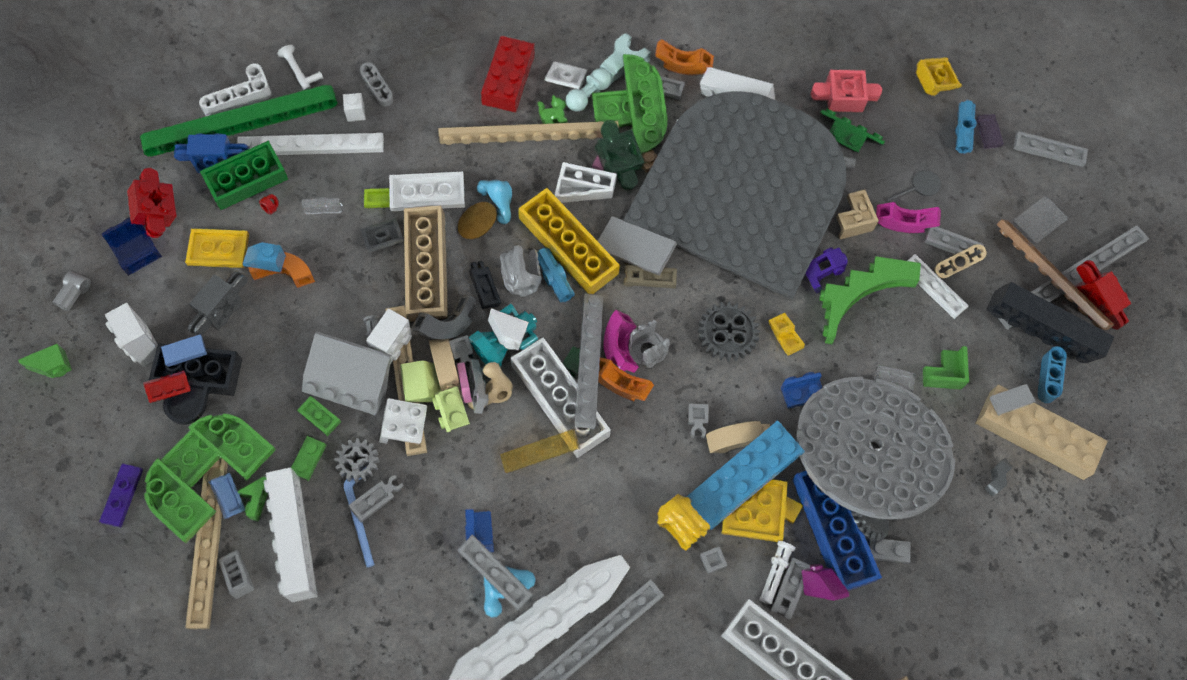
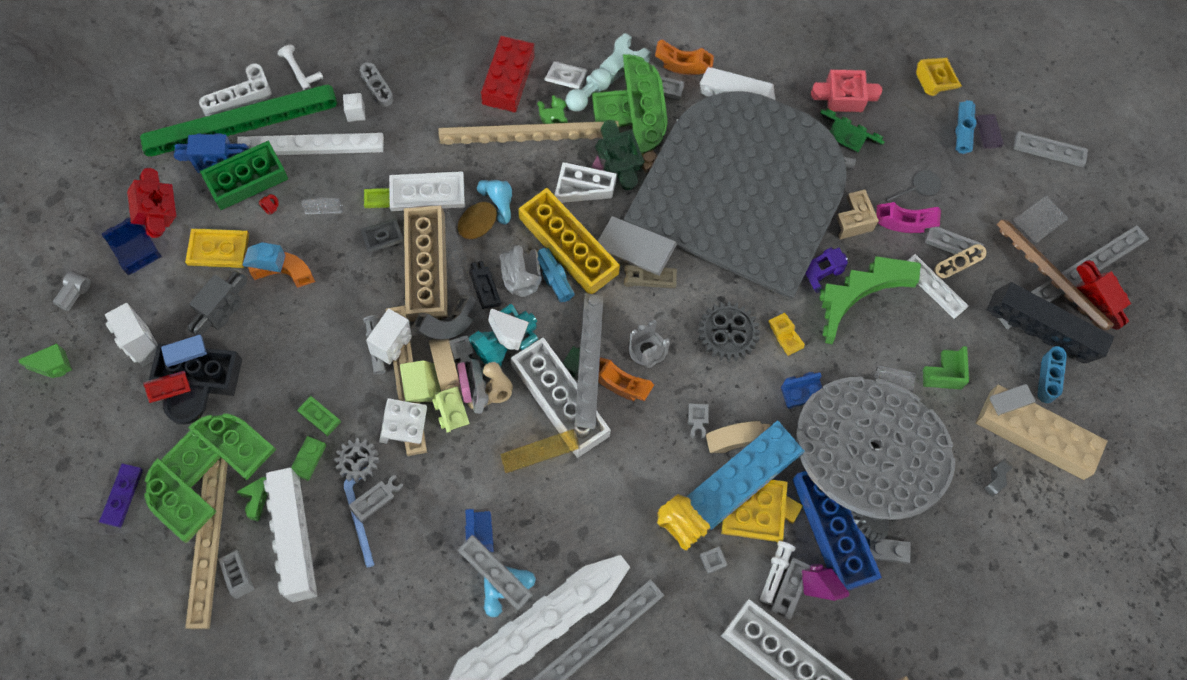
(227, 495): medium blue tile -> none
(346, 373): light grey slope -> none
(617, 340): dark pink arch -> none

